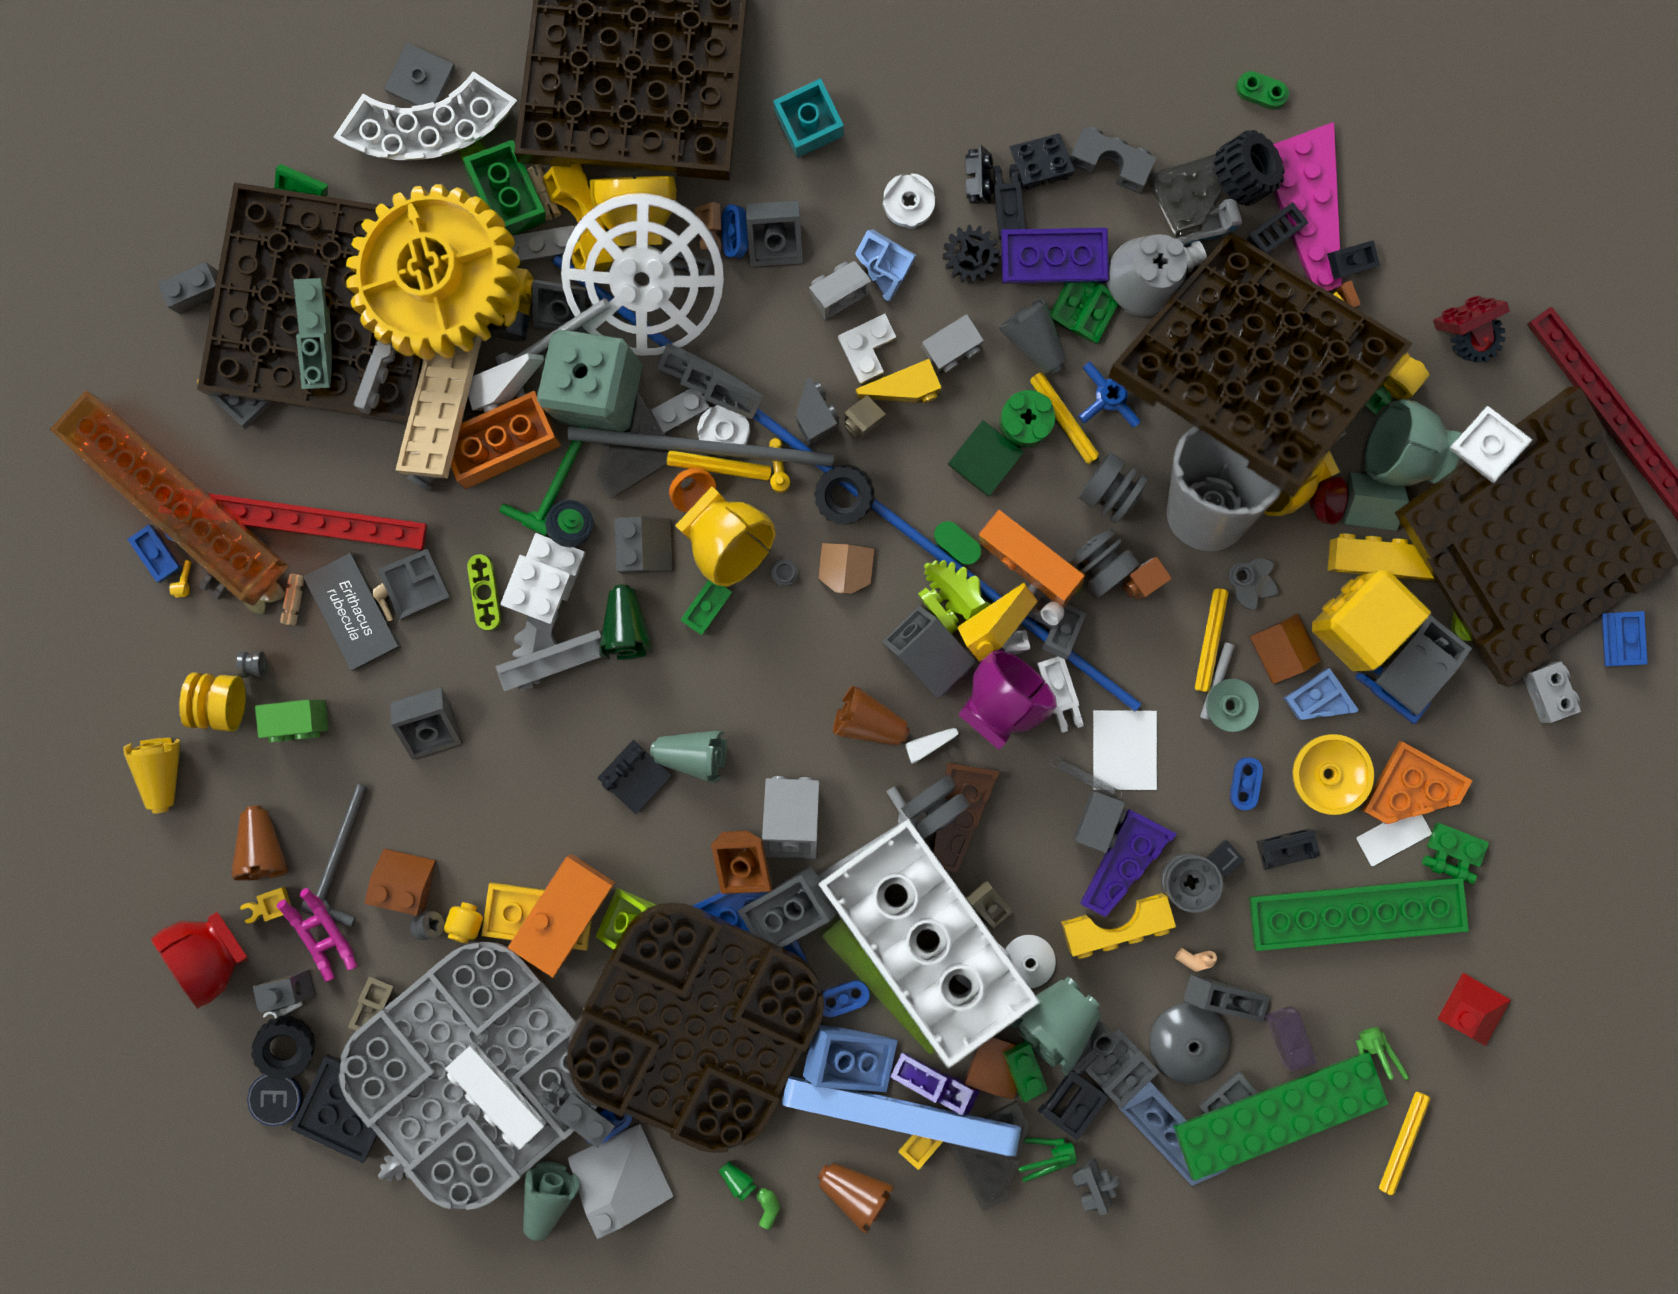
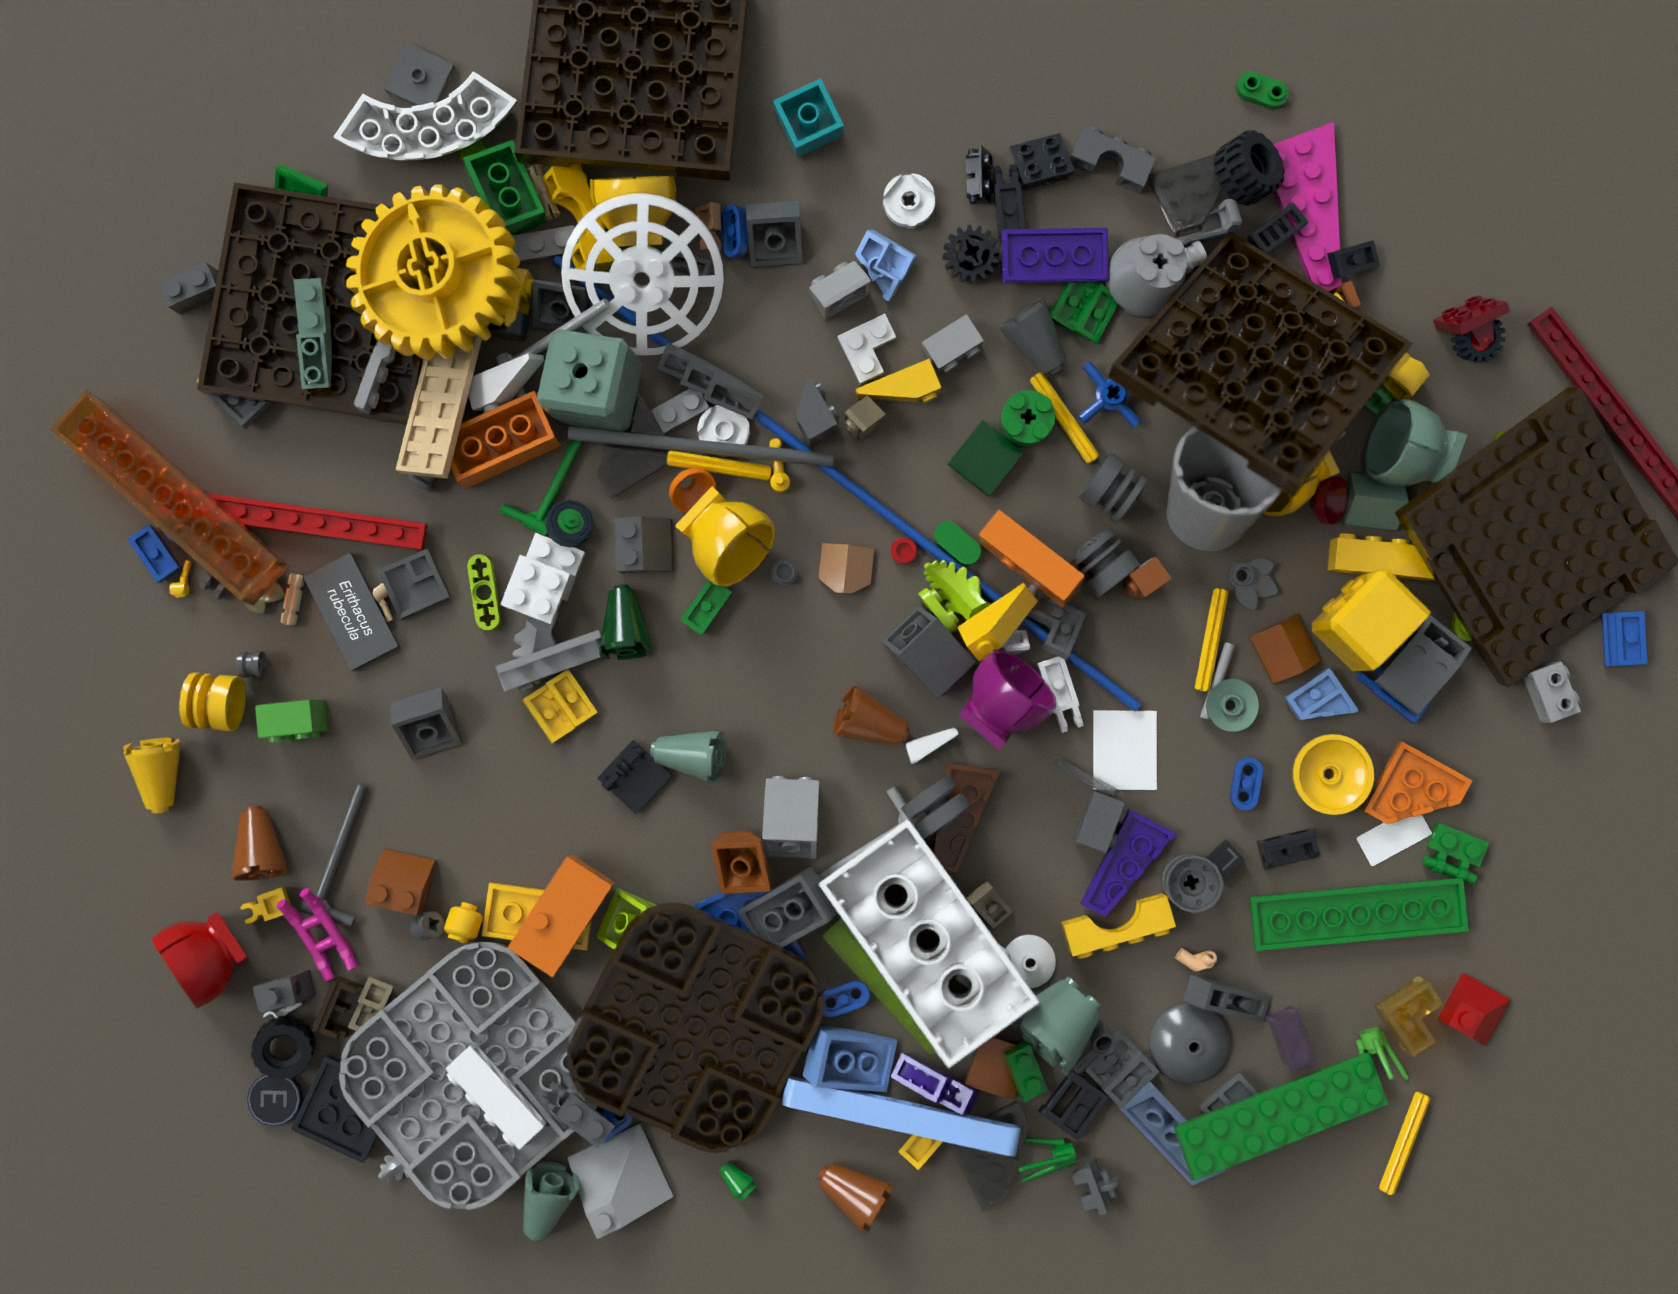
(338, 1008): none -> dark brown hinge
(559, 706): none -> yellow slope
(770, 1205): bright green arm -> none
(824, 494): black tyre -> none
(903, 551): none -> red tile
(1052, 613): white hinge -> none
(1404, 1011): none -> clear yellow brick
(1490, 444): white plate -> none

